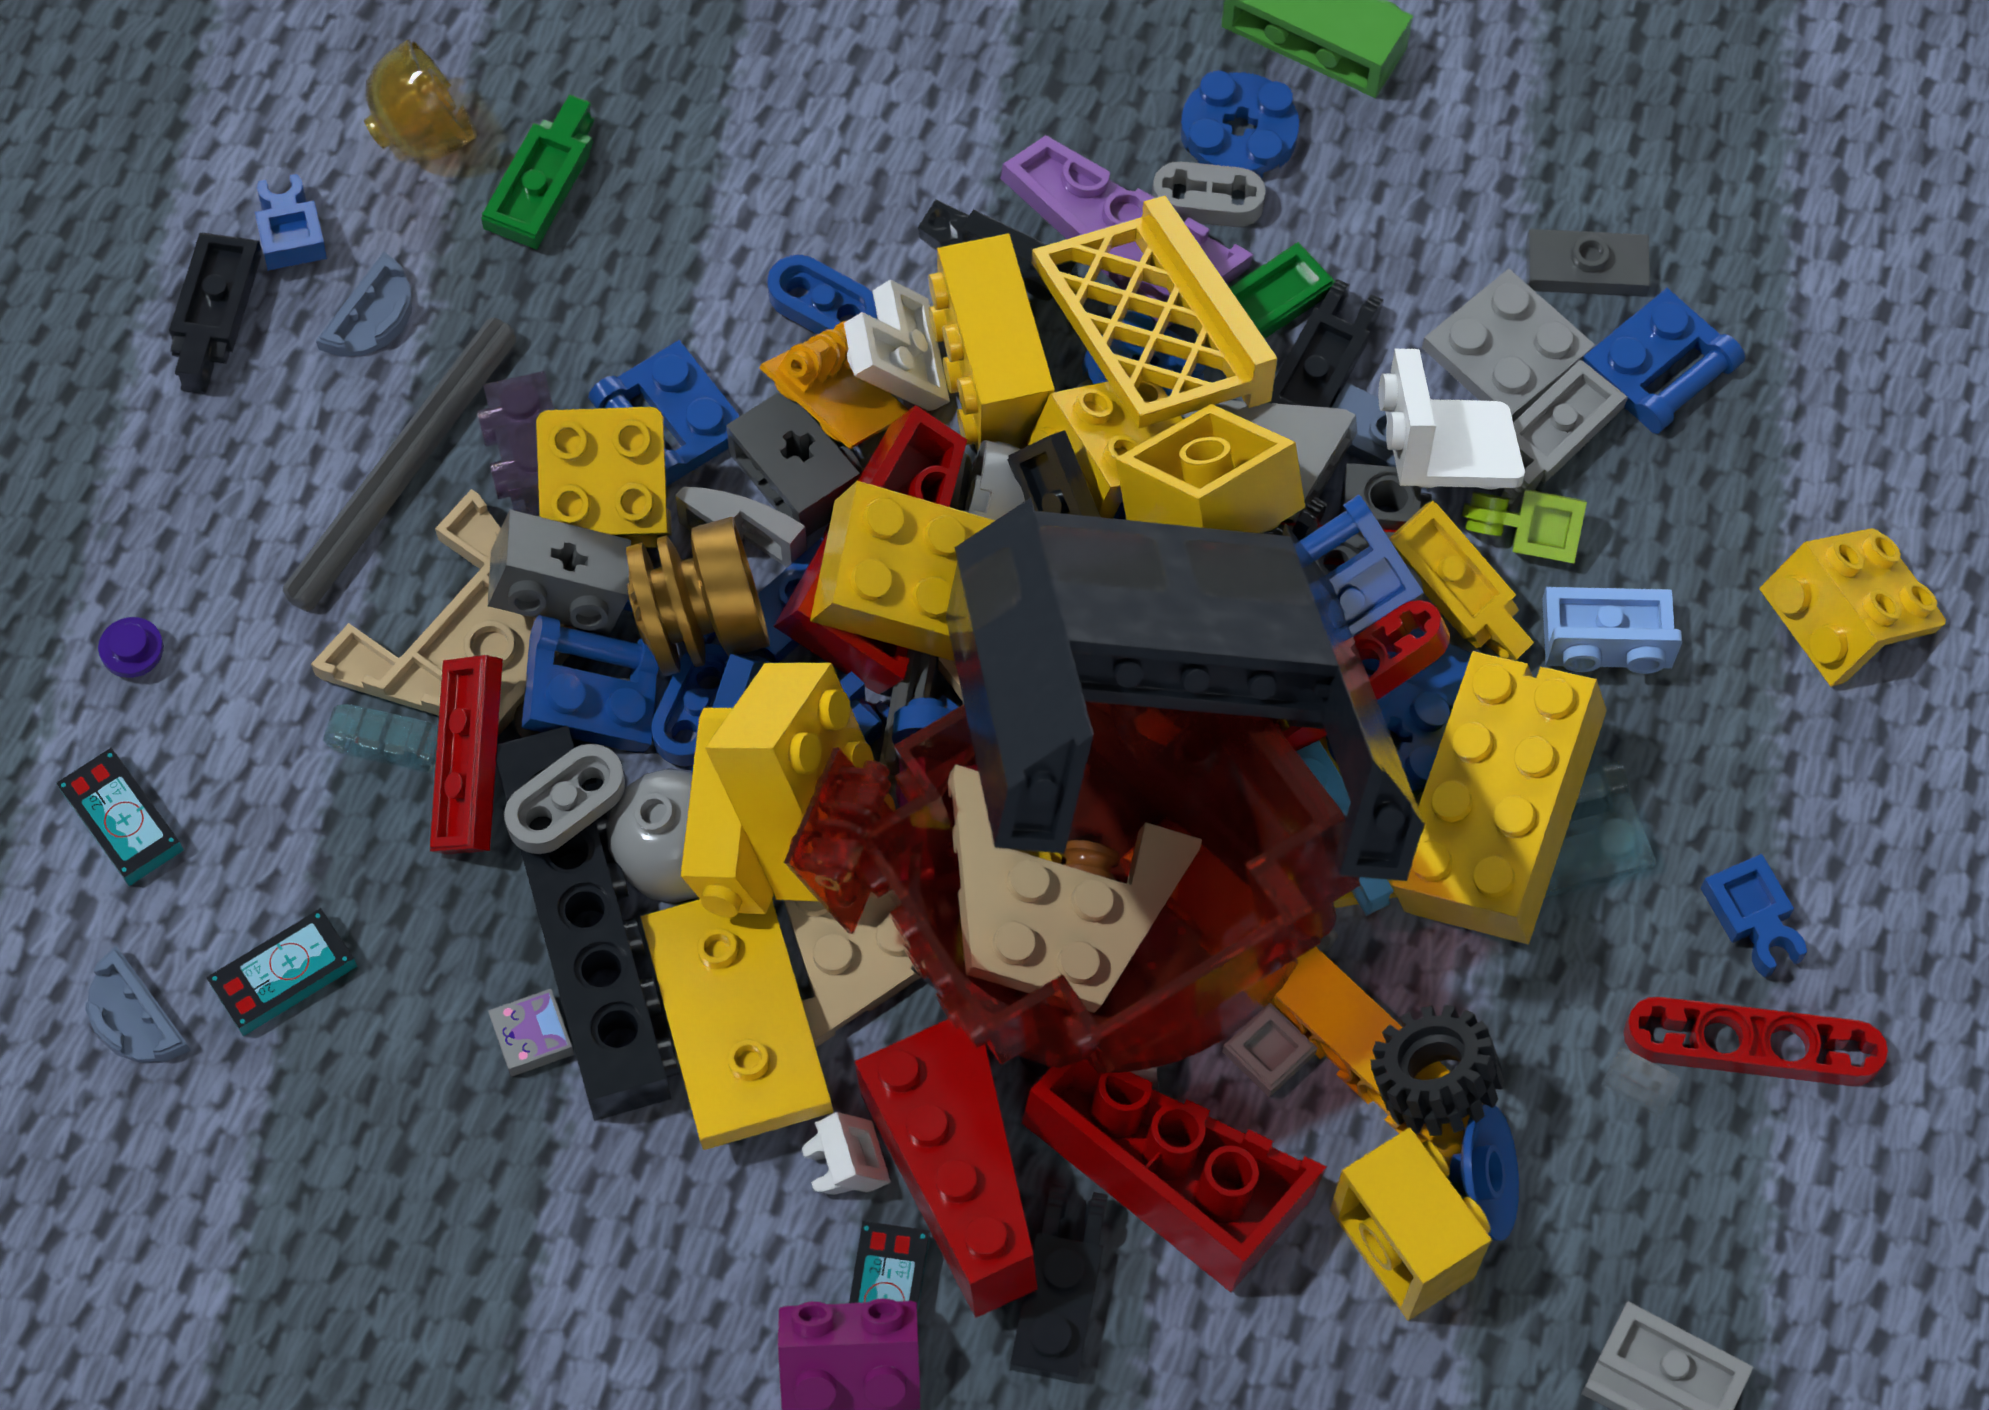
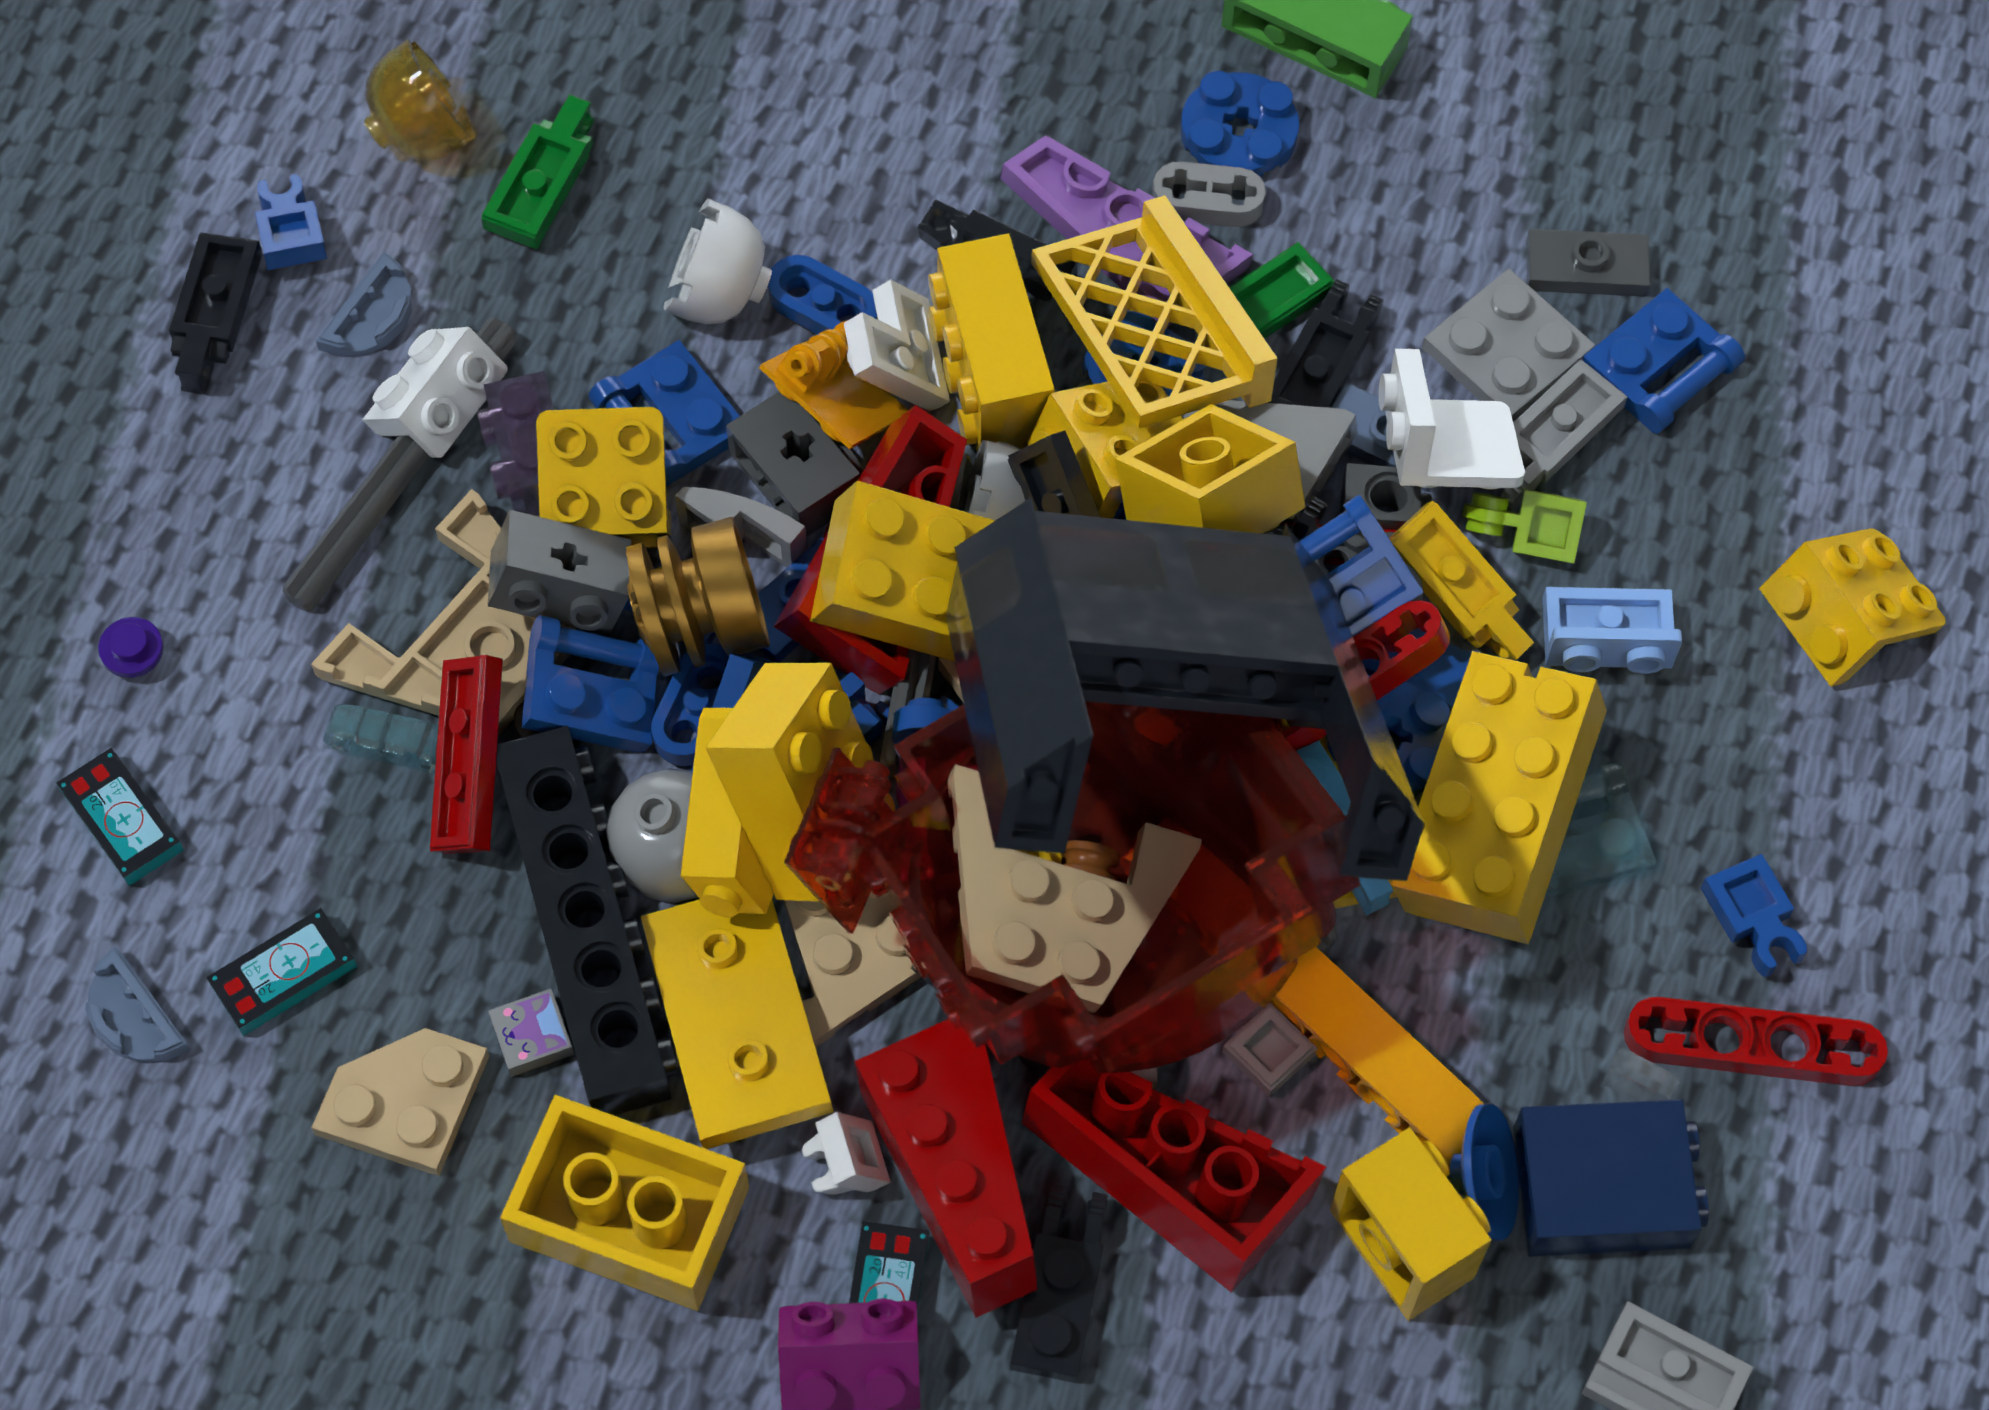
(404, 1099): none -> tan plate
(436, 389): none -> white bracket
(559, 796): light grey plate -> none
(625, 1202): none -> yellow brick
(719, 267): none -> white cylinder
(1446, 1097): black tyre -> none
(1609, 1177): none -> dark blue brick

